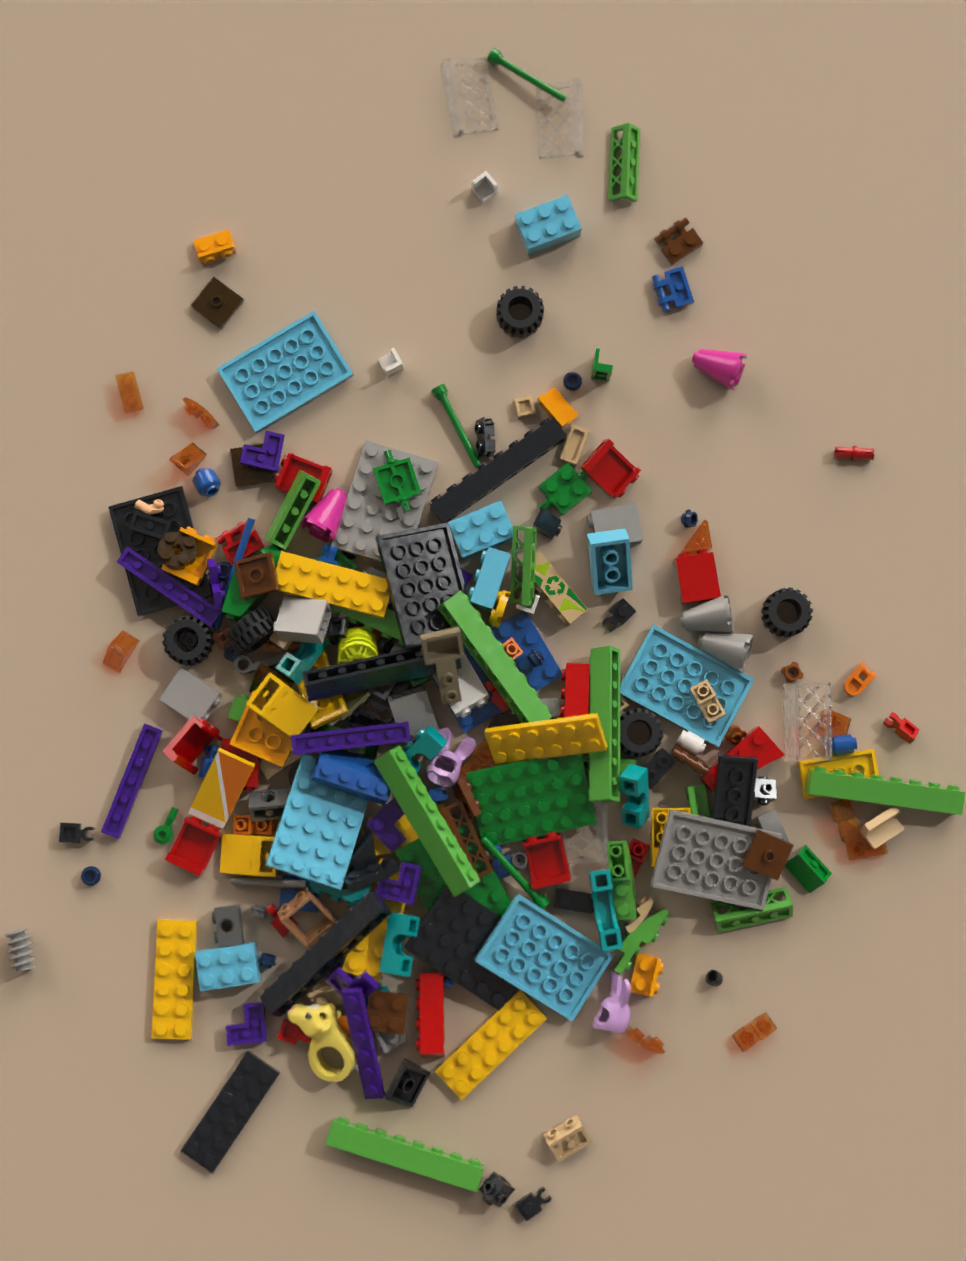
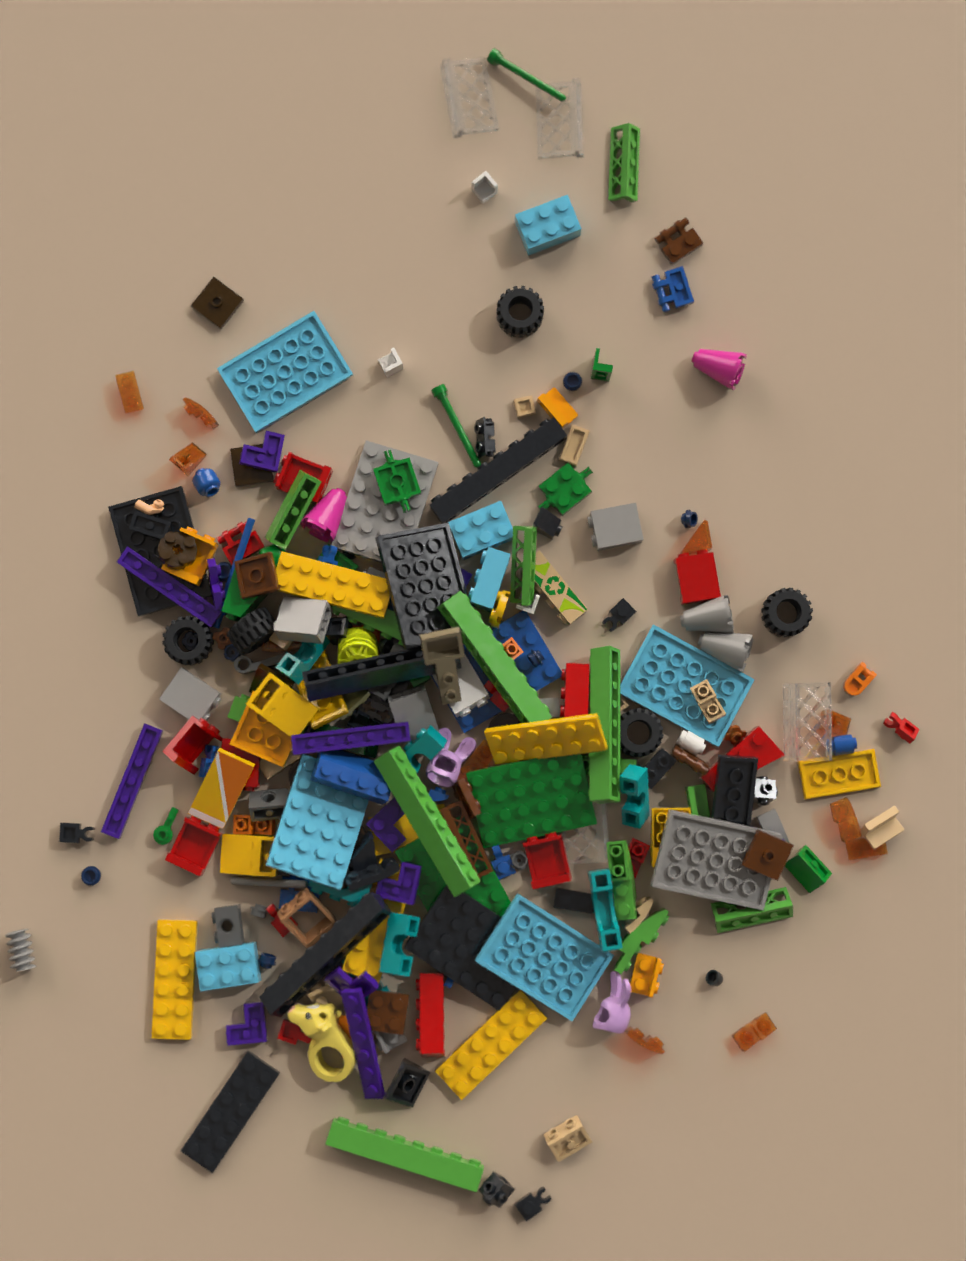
(120, 651): clear orange slope -> none
(214, 246): light orange bracket -> none
(538, 899): green piece -> none
(610, 469): red panel -> none
(610, 561): medium azure brick -> none
(797, 672): dark orange plate -> none
(854, 453): red pin -> none
(885, 791): bright green brick -> none

